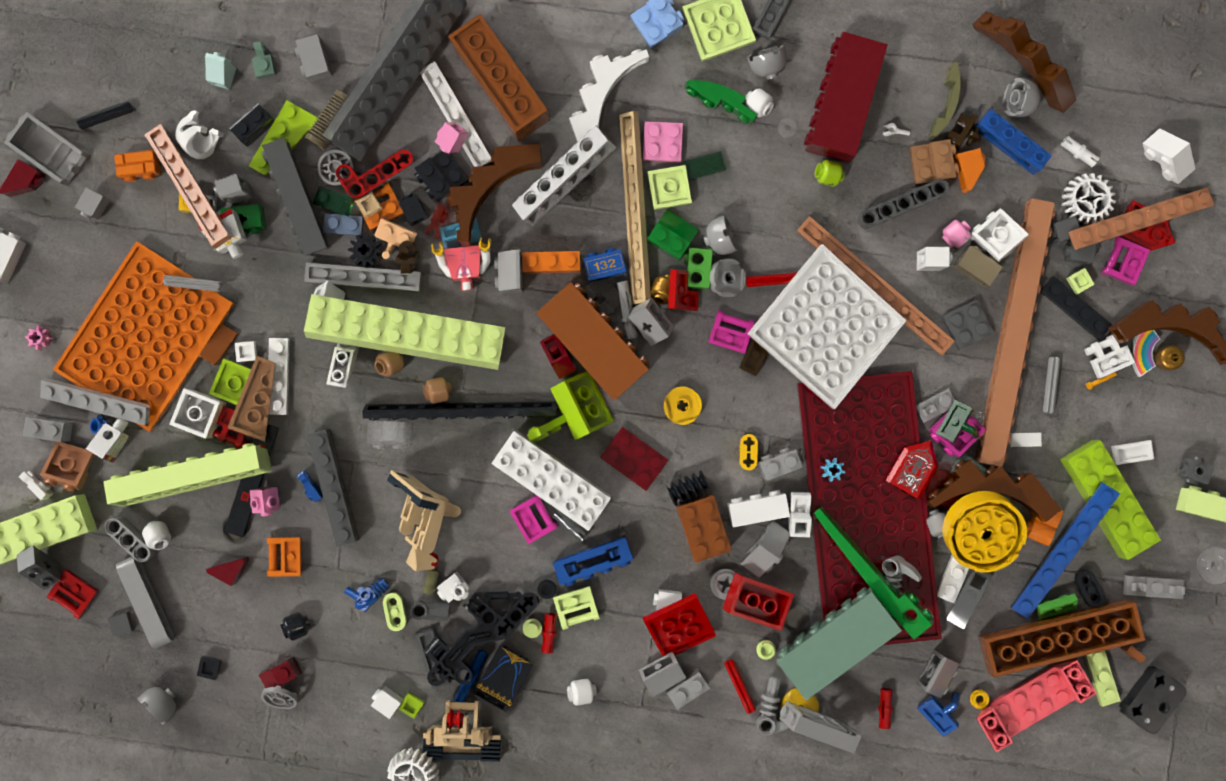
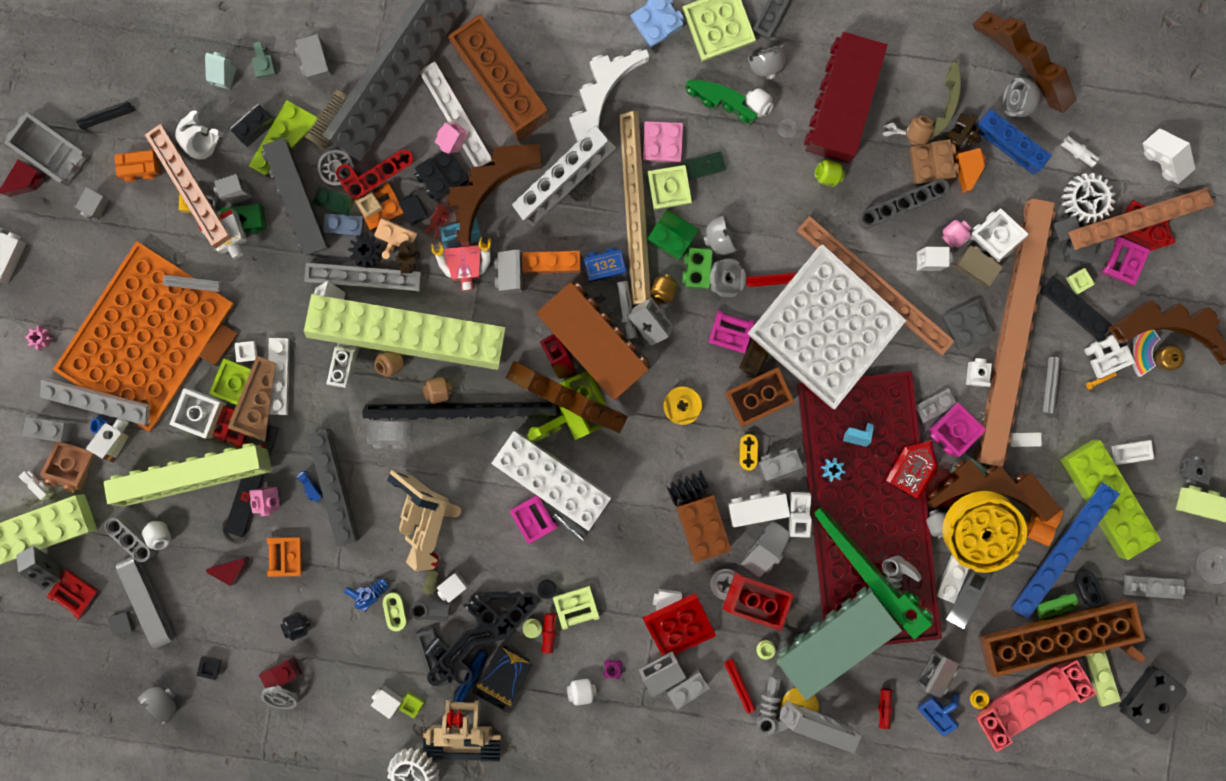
(464, 590): white plate -> none
(563, 572): blue brick -> none
(566, 397): none -> reddish brown arch
(612, 674): none -> magenta plate
(634, 458): dark red plate -> none
(679, 297): red plate -> none
(759, 397): none -> dark orange brick
(859, 437): none -> medium azure tile
(920, 130): none -> medium nougat head
(956, 421): plate -> none
(973, 376): none -> white brick

